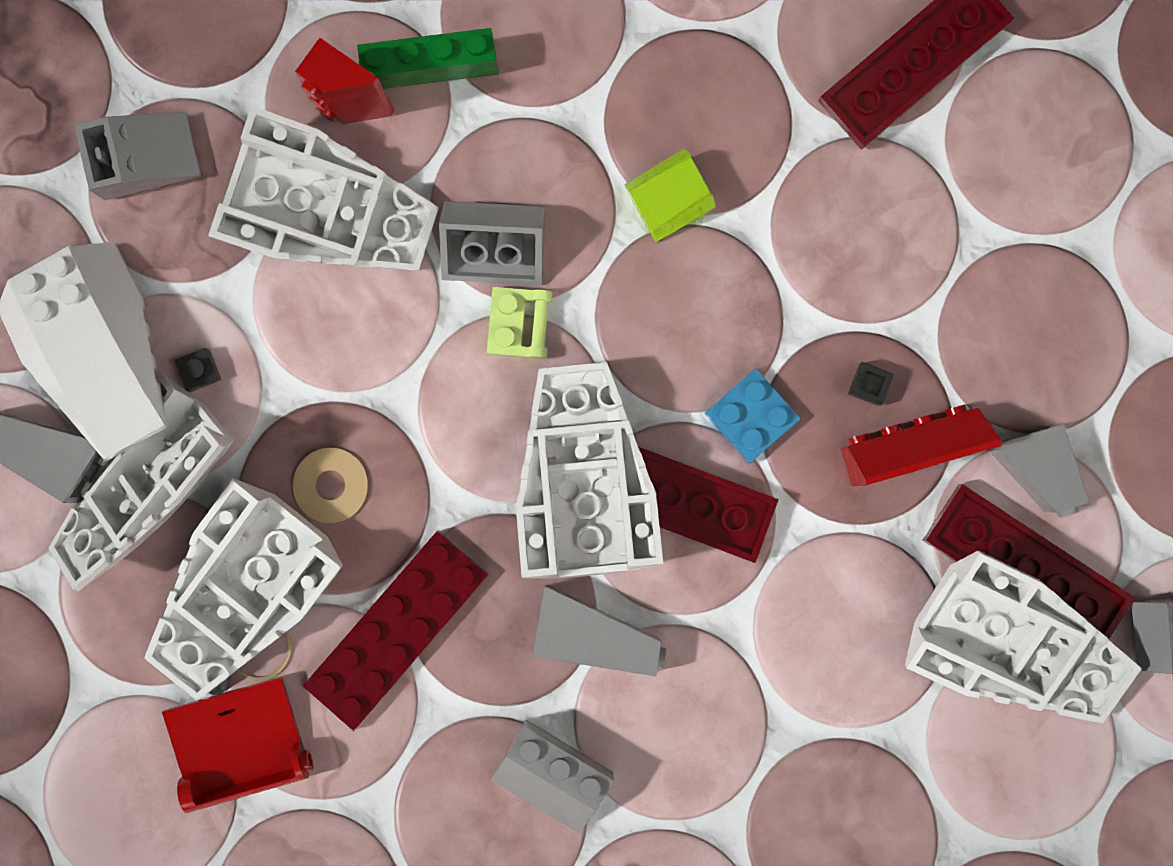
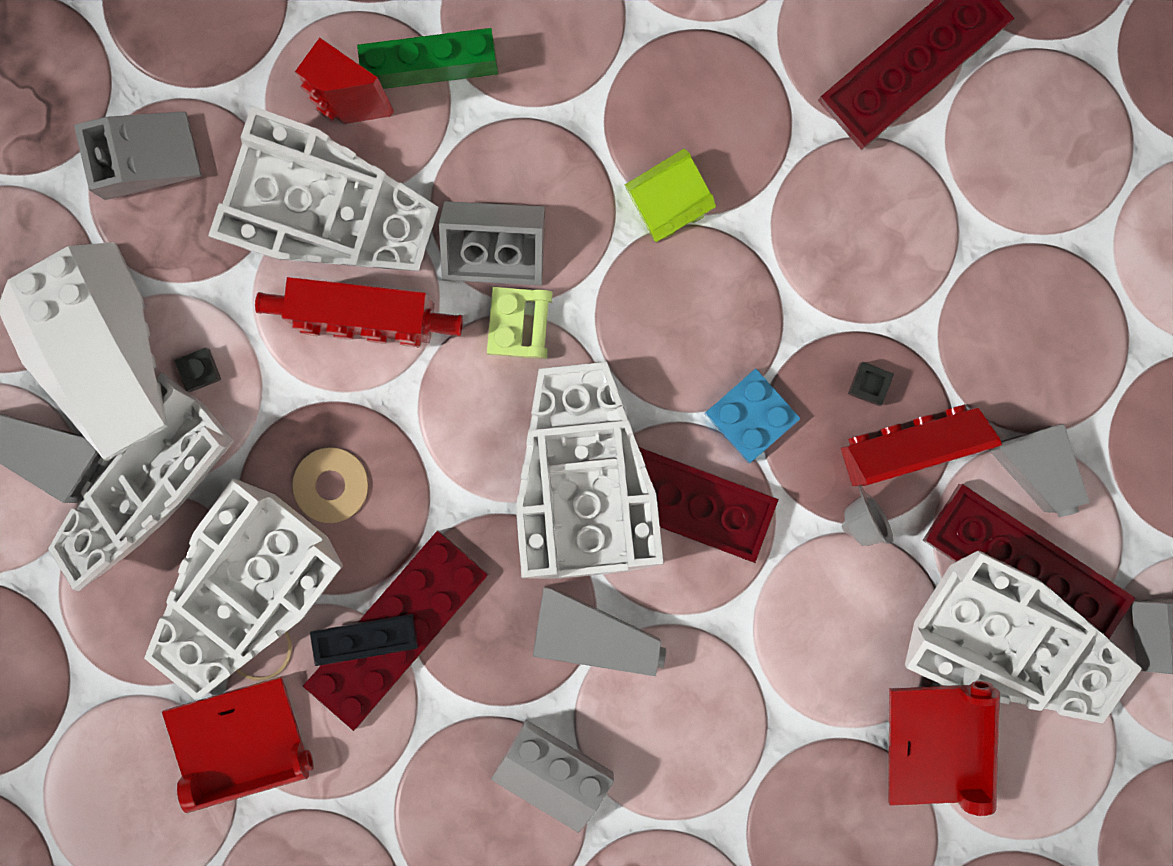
(358, 310): none -> red brick
(364, 639): none -> black tile
(867, 521): none -> light grey piece
(950, 746): none -> red door

